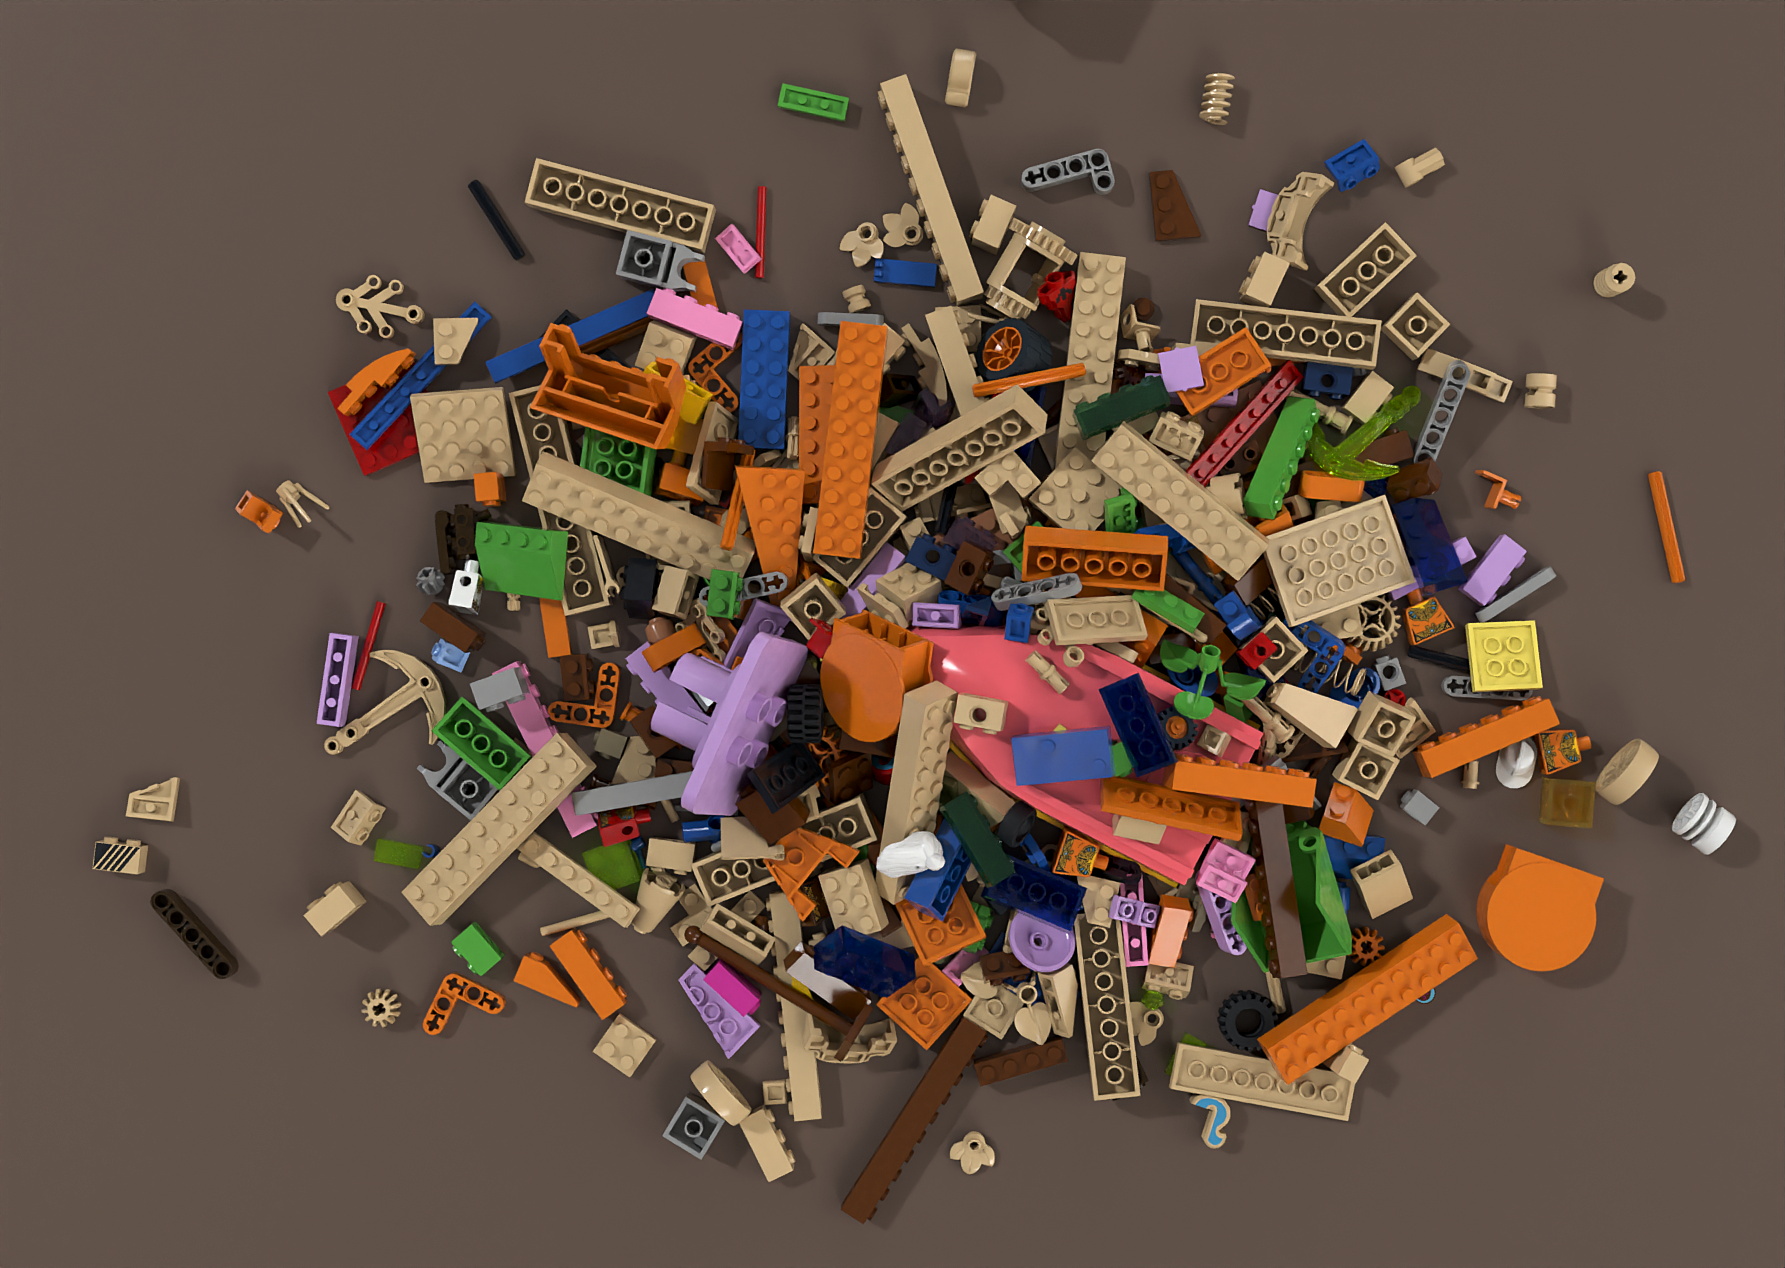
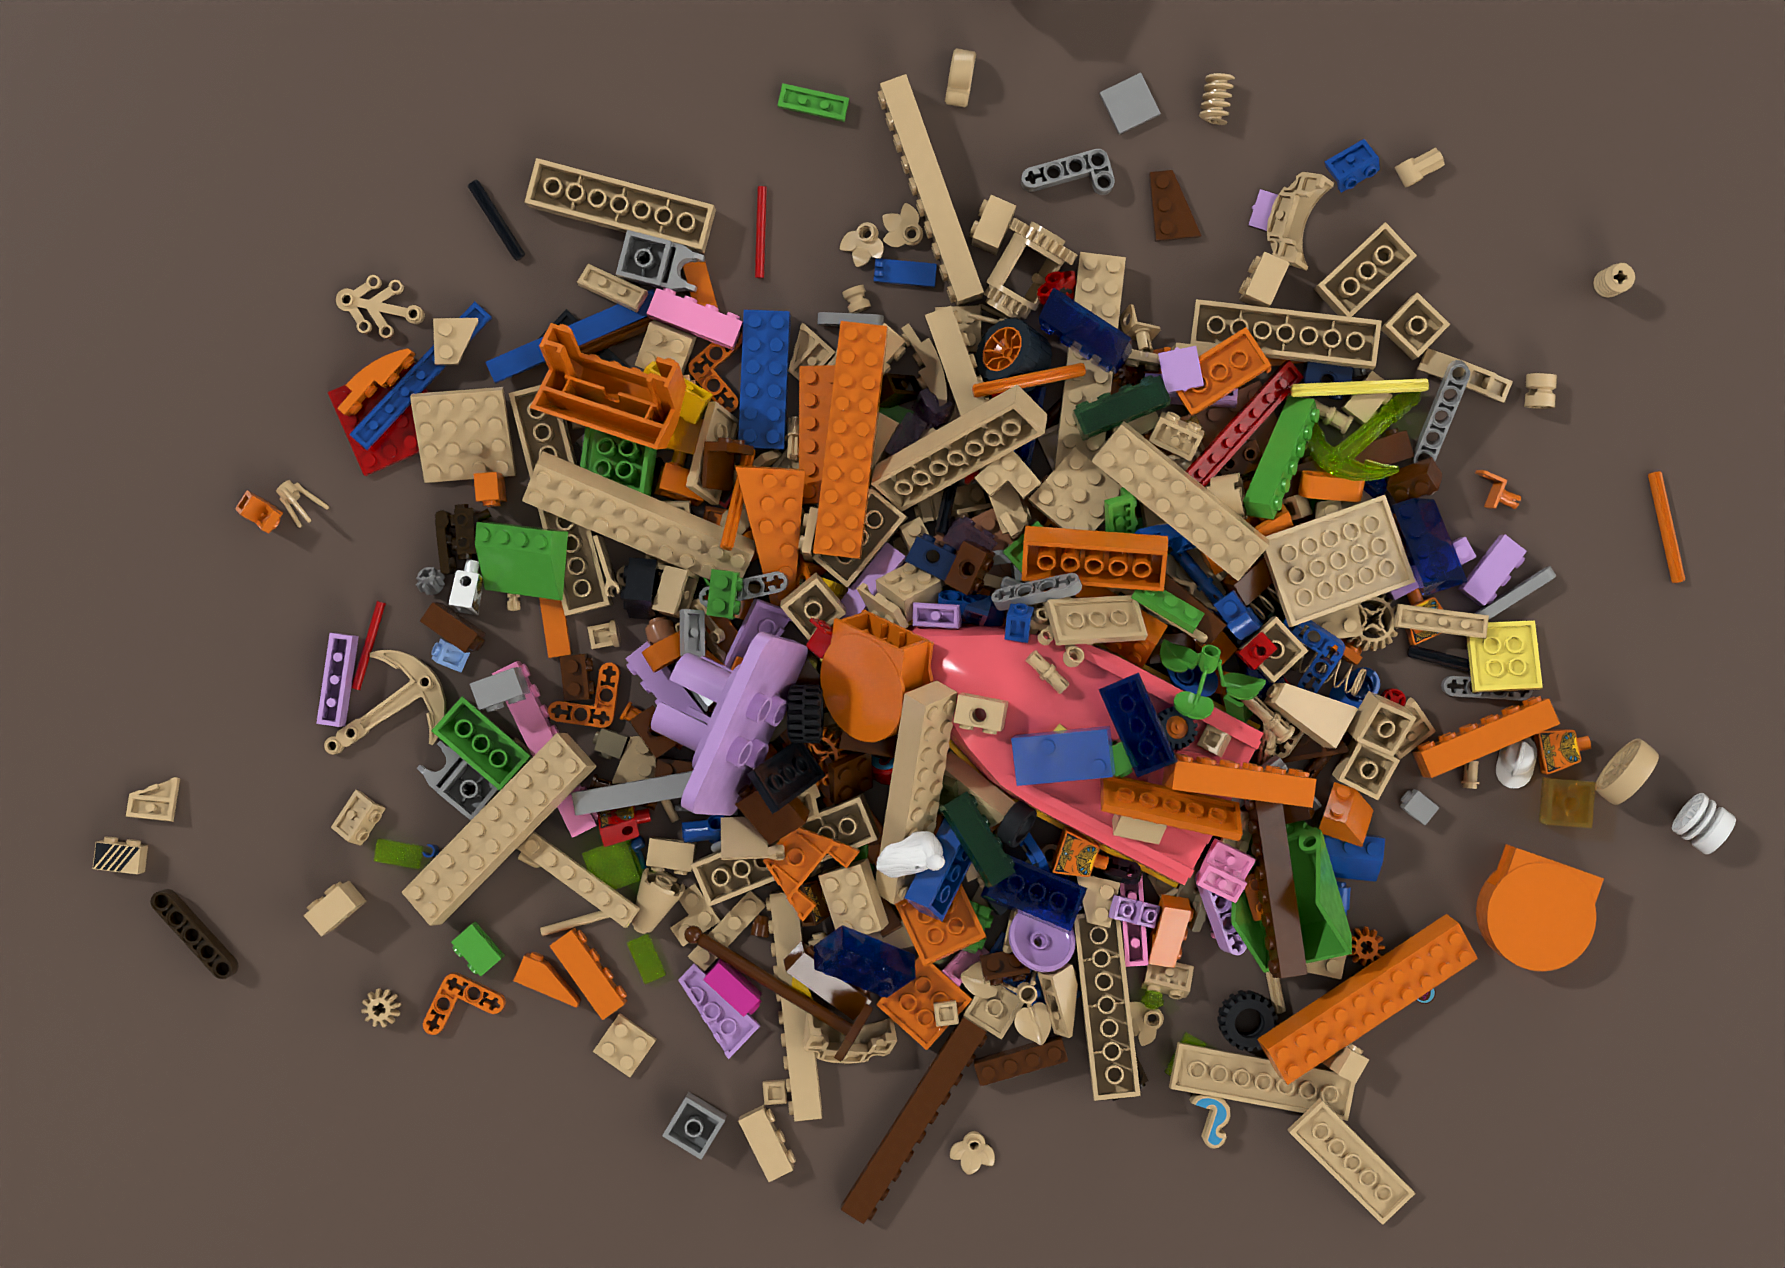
(612, 288): none -> tan tile
(646, 958): none -> clear neon green plate
(692, 632): none -> light grey hinge
(720, 1093): tan piece -> none
(737, 934): tan brick -> none
(738, 248): bright pink plate -> none
(946, 1013): none -> tan tile
(1085, 332): none -> clear blue slope
(1119, 650): tan beam -> none
(1129, 103): none -> light grey tile
(1144, 309): reddish brown plate -> none
(1351, 1161): none -> tan plate
(1359, 387): none -> light yellow axle
(1381, 884): tan brick -> none
(1397, 678): light grey brick -> none
(1441, 621): none -> tan tile

